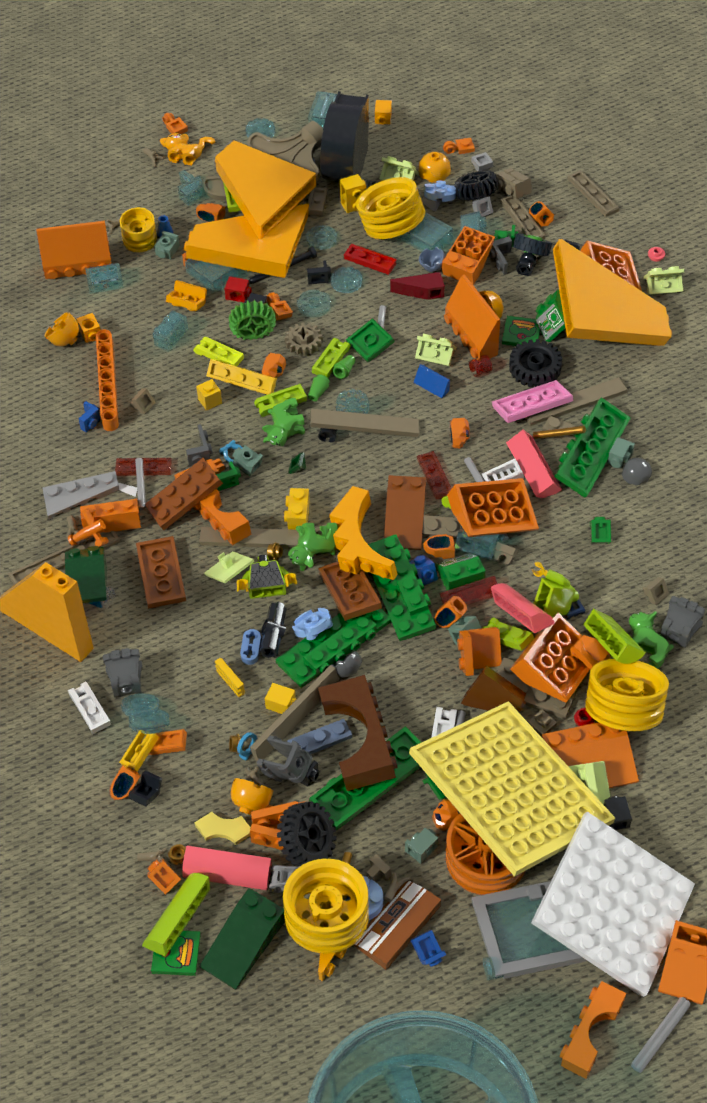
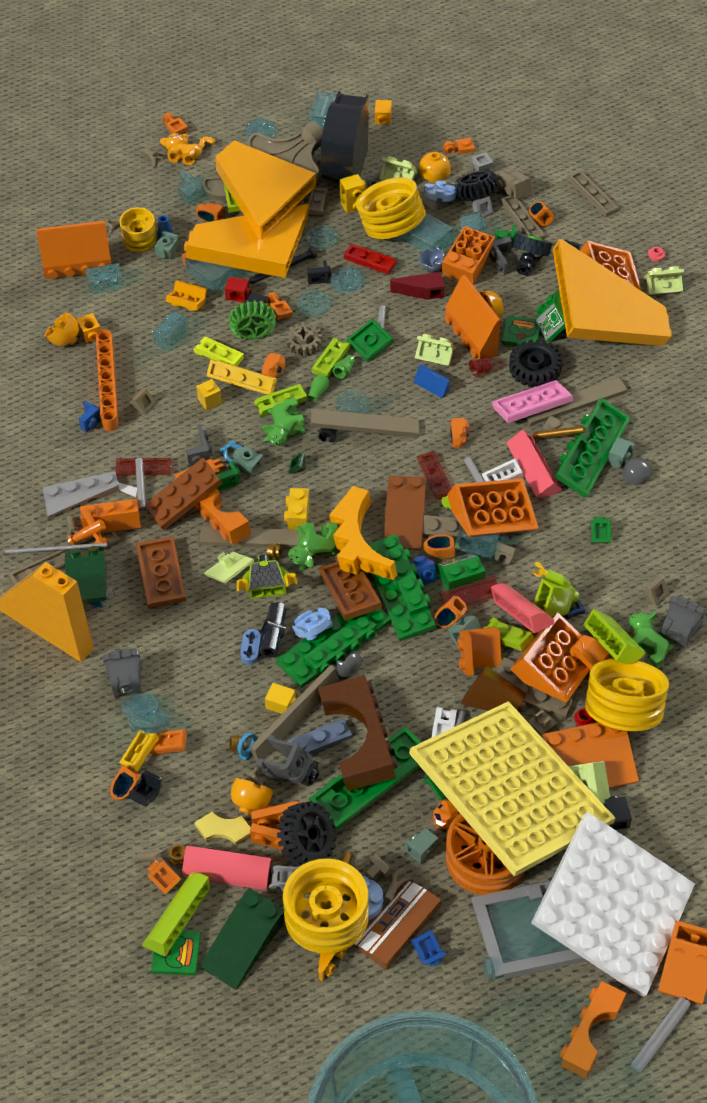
(54, 548): none -> light grey axle
(89, 708): white plate -> none
(229, 677): yellow tile -> none

